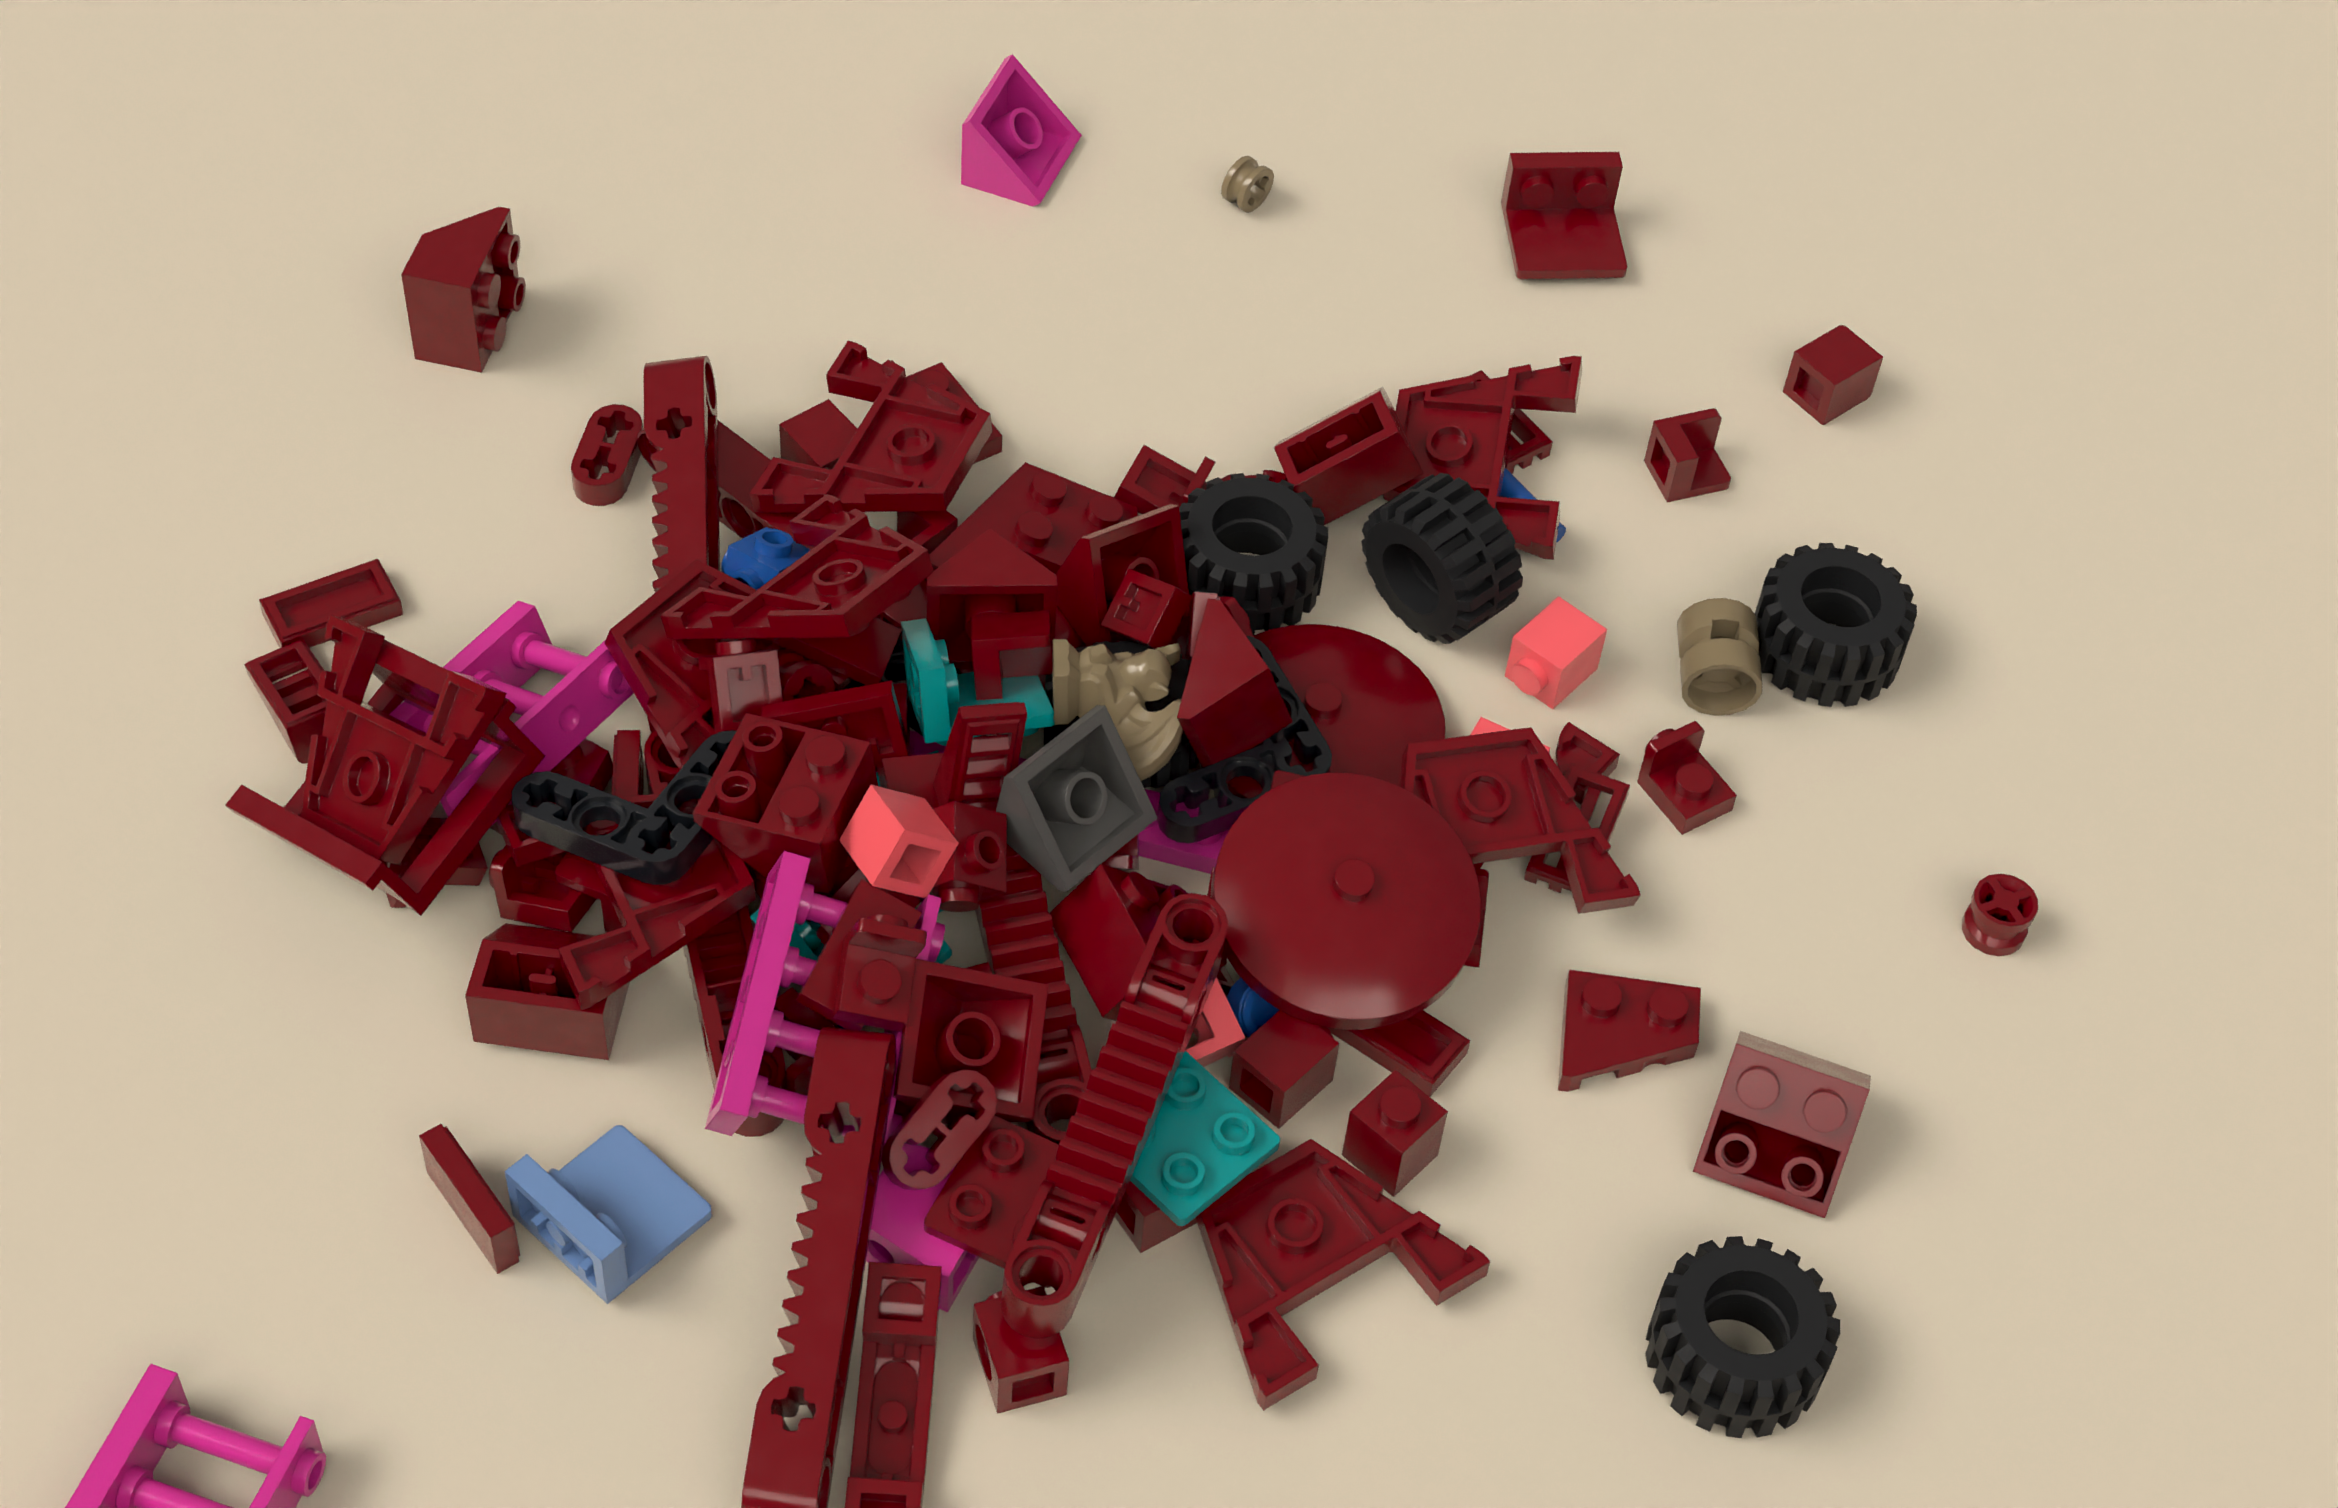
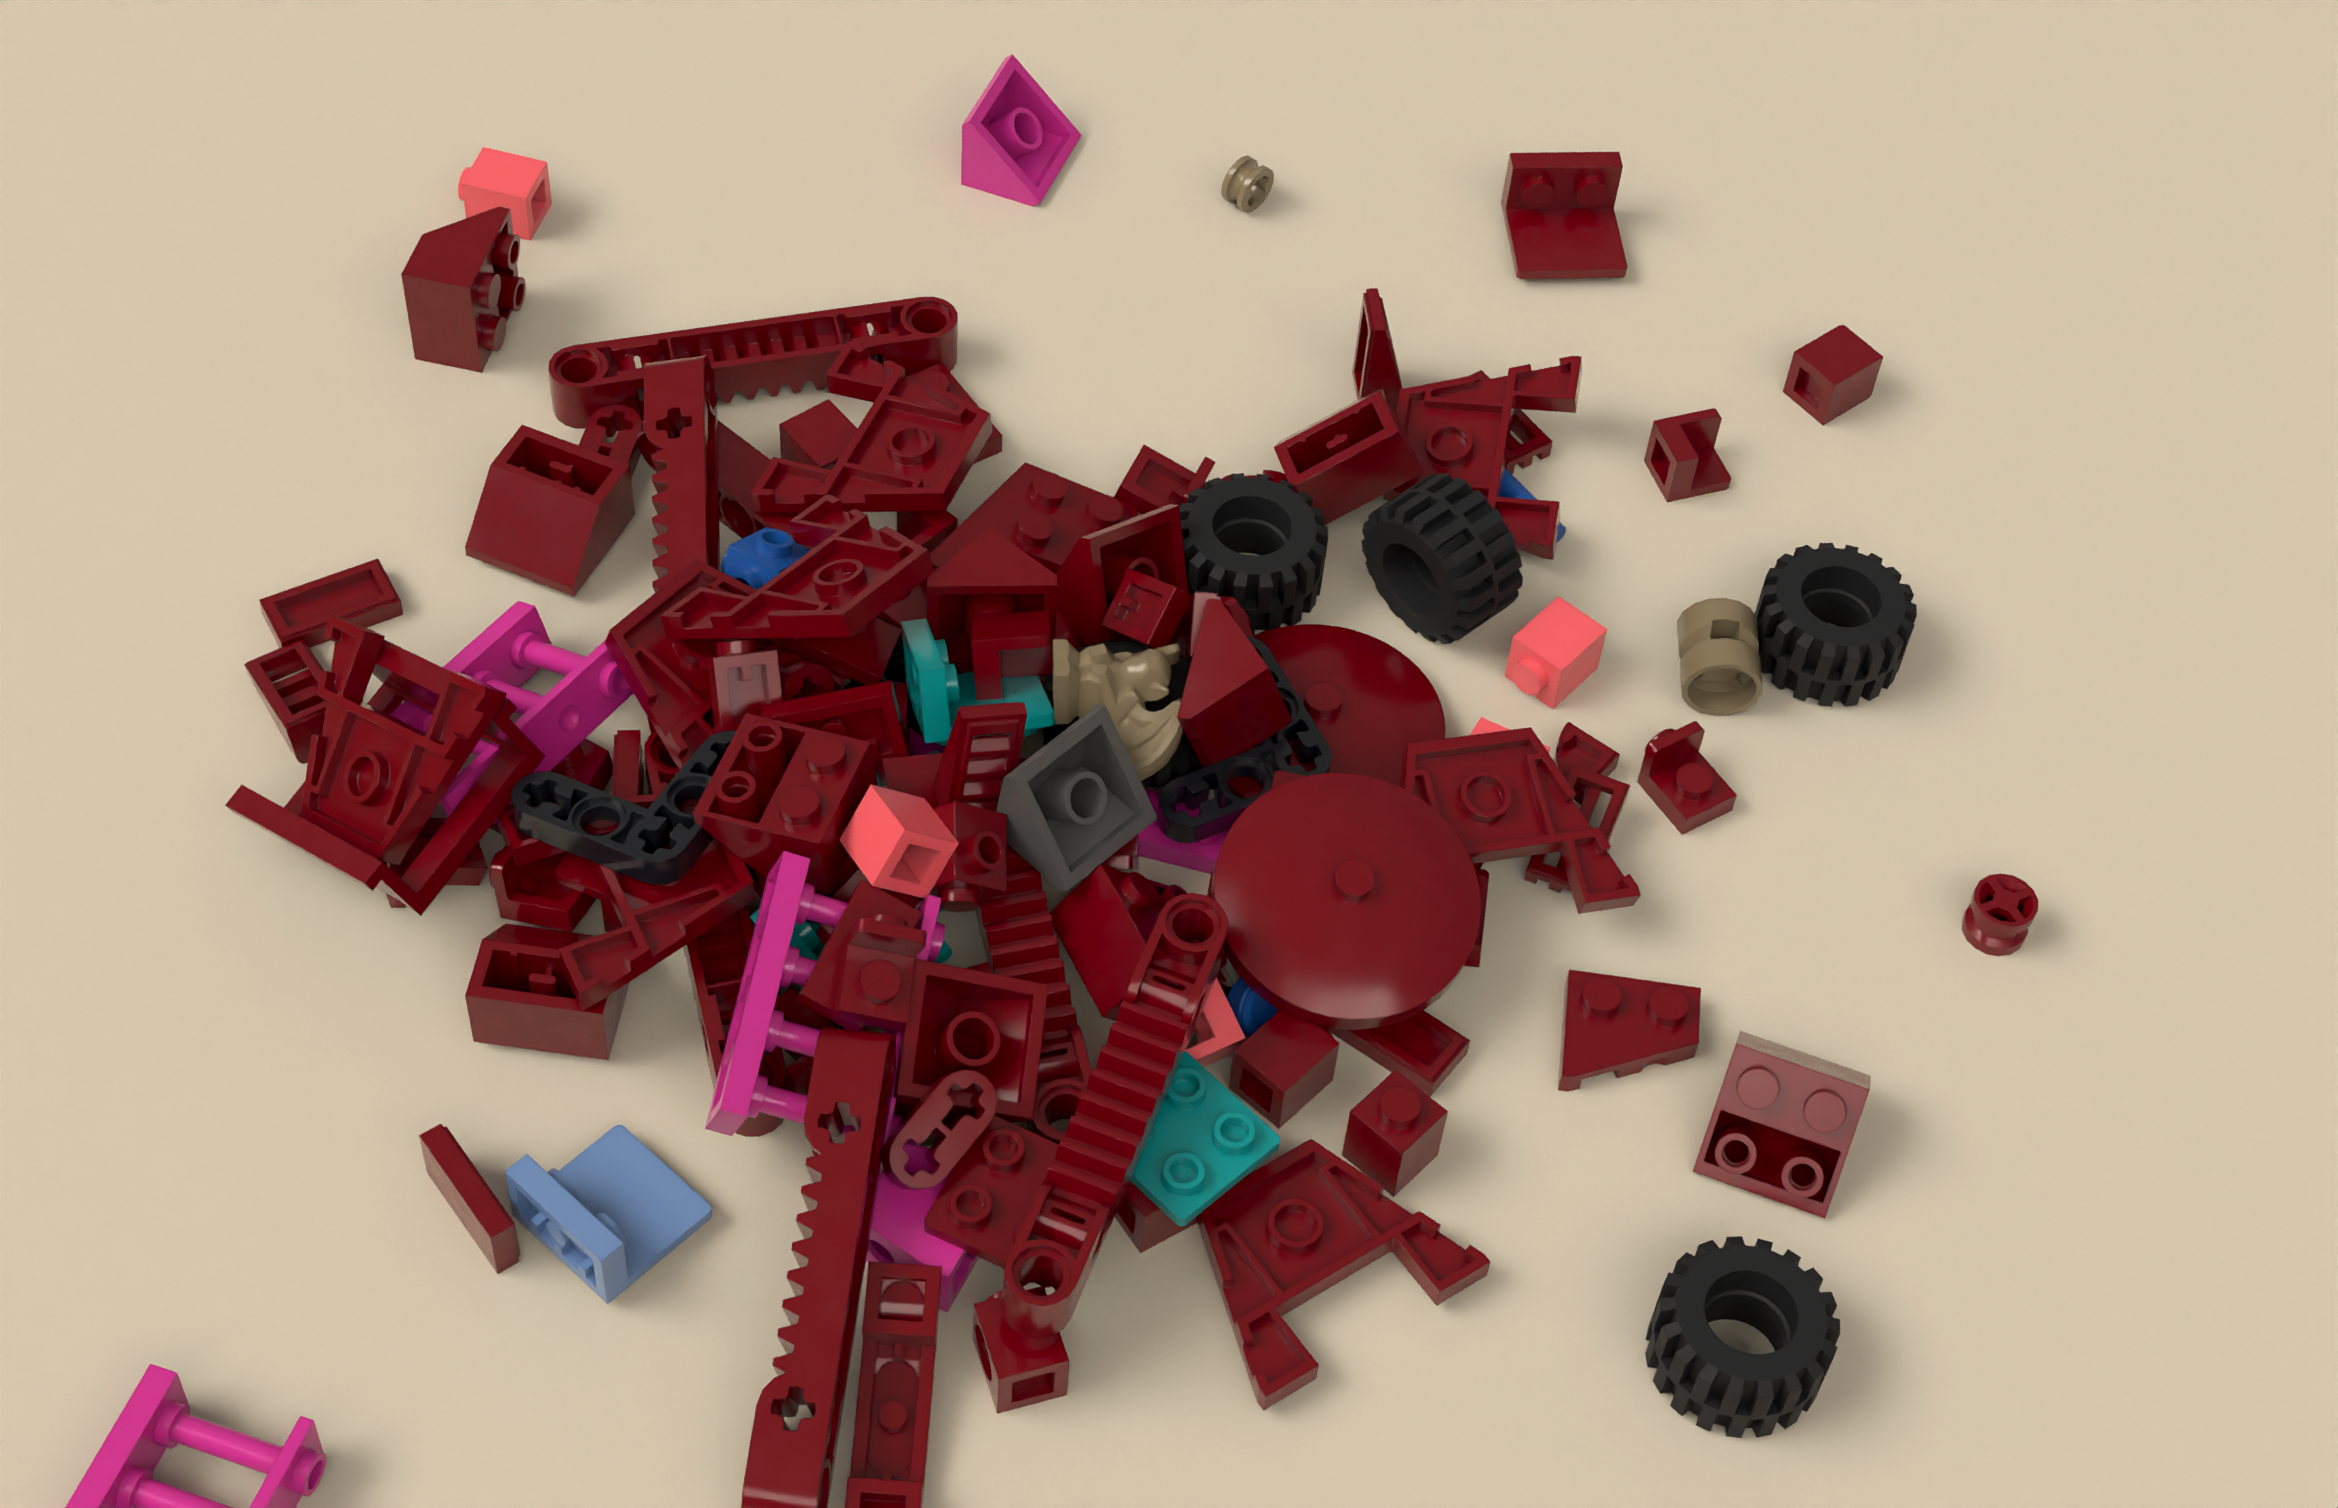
(510, 183): none -> coral brick
(550, 510): none -> dark red slope
(755, 353): none -> dark red gear
(1374, 355): none -> dark red slope

